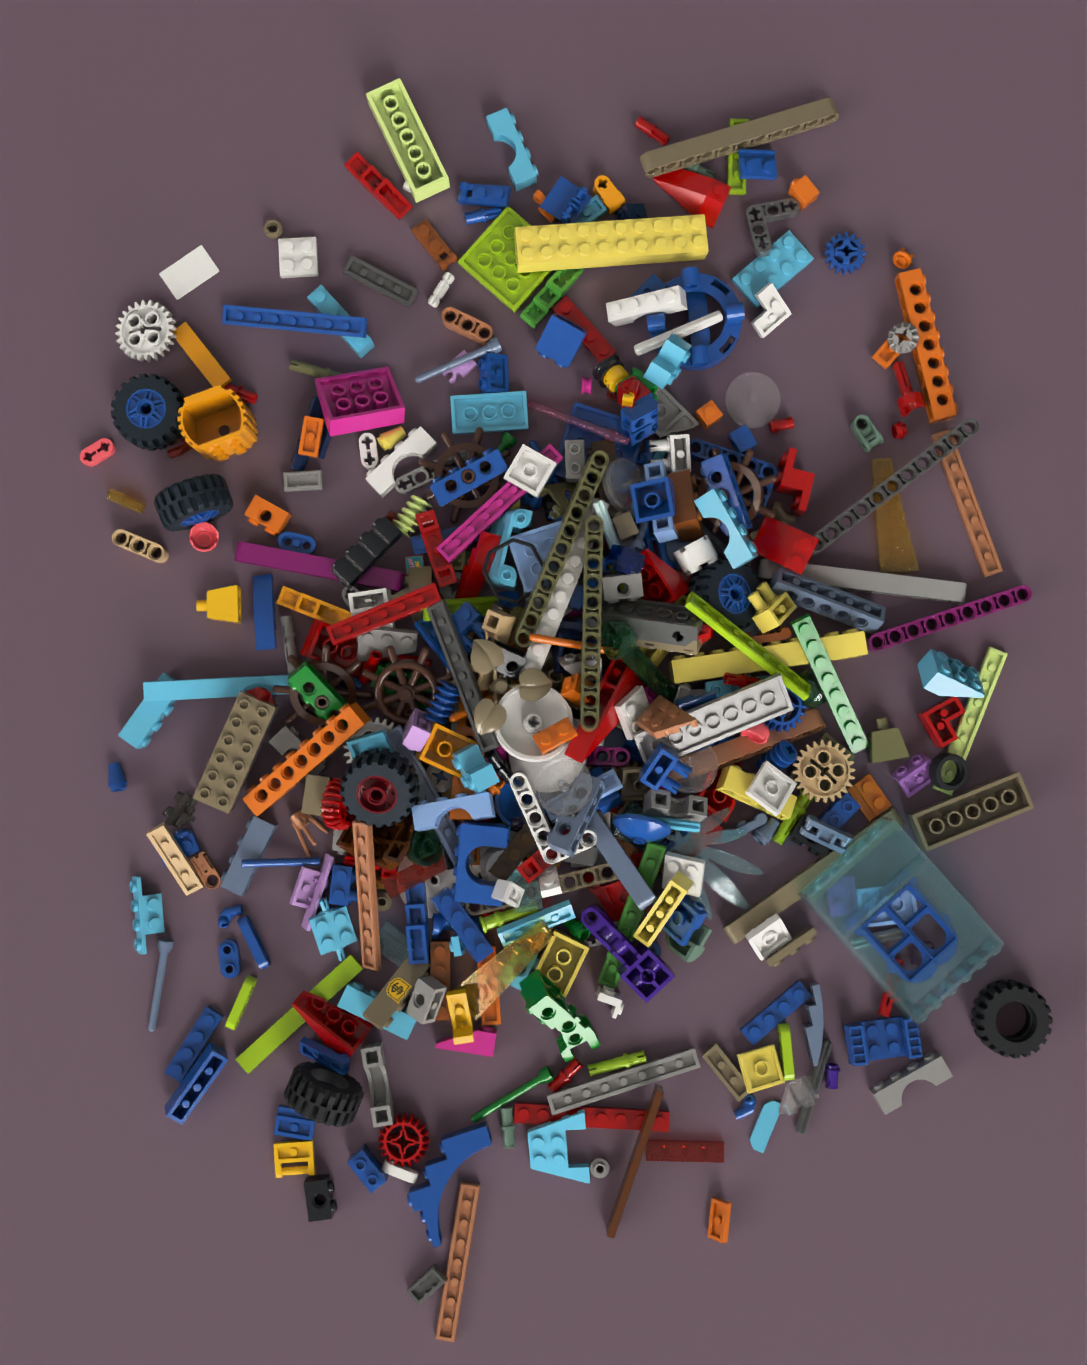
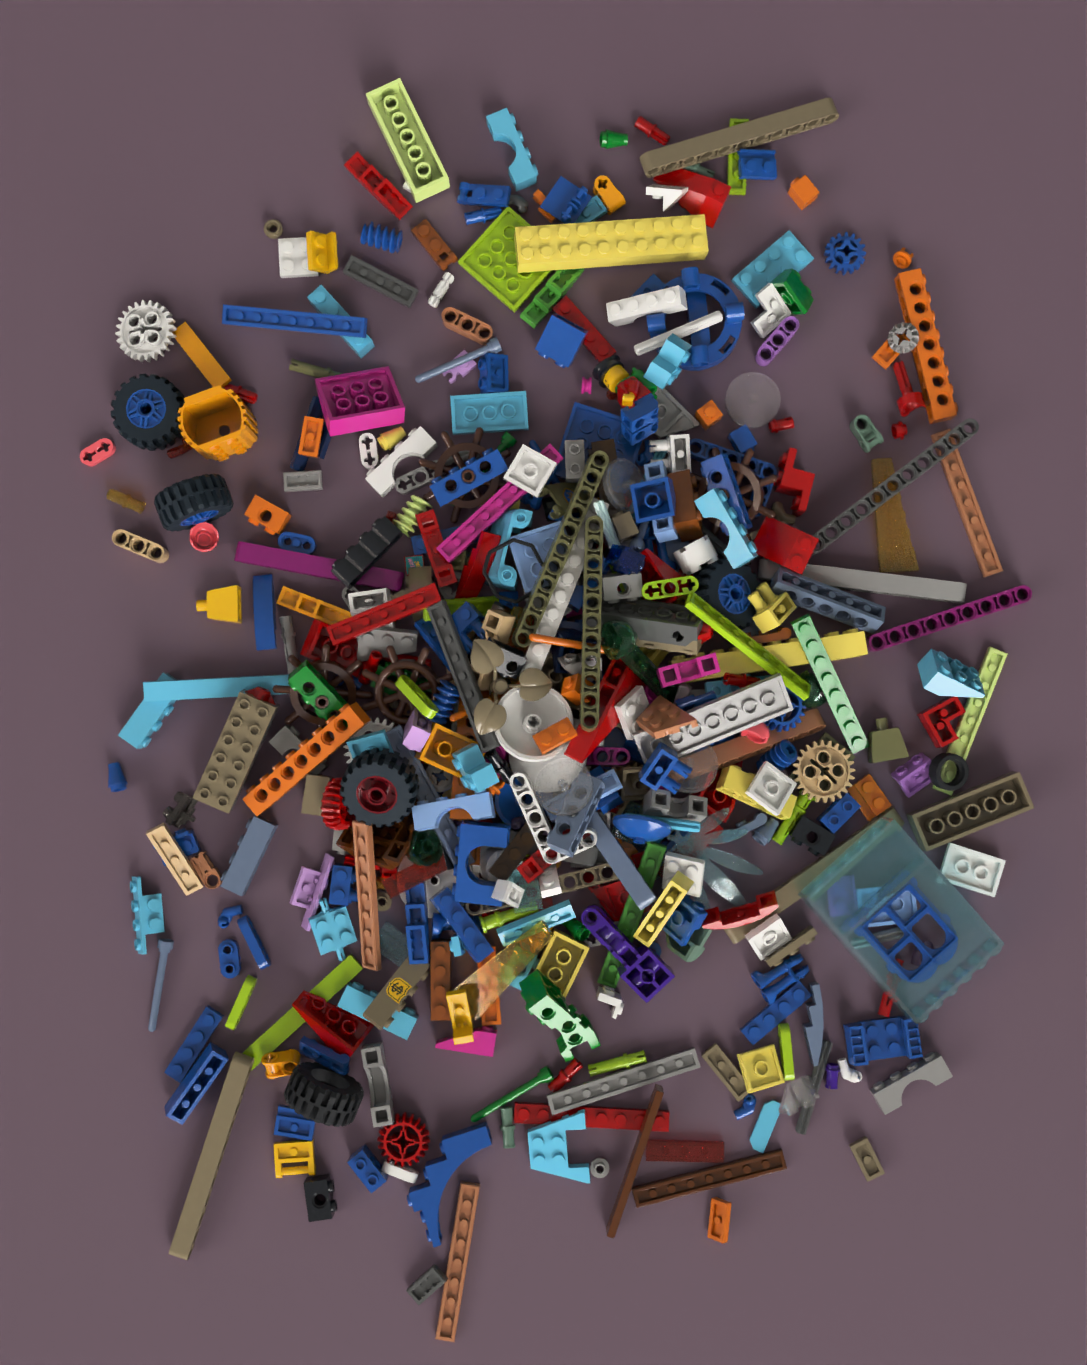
(189, 272): white sticker -> none
(211, 1156): none -> dark tan beam
(280, 862): blue bar -> none
(281, 1064): none -> light orange piece
(300, 822): nougat plant -> none
(322, 252): none -> yellow bracket
(382, 238): none -> blue piece
(416, 696): none -> lime beam
(426, 999): light grey brick -> none
(520, 202): none -> dark grey arm
(609, 433): clear pink bar -> none
(612, 139): none -> green cone
(631, 211): dark blue bracket -> none
(668, 193): none -> white slope
(685, 591): none -> lime beam
(688, 670): none -> dark pink arch
(709, 1178): none -> reddish brown tile
(741, 915): none -> red slope
(763, 979): none -> blue piece
(764, 217): flat silver beam -> none
(781, 333): none -> medium lavender beam
(793, 291): none -> green slope
(826, 834): sand blue plate -> none
(848, 1073): none -> white arm
(866, 1159): none -> dark tan plate
(972, 869): none -> white plate
(1035, 1026): black tyre -> none

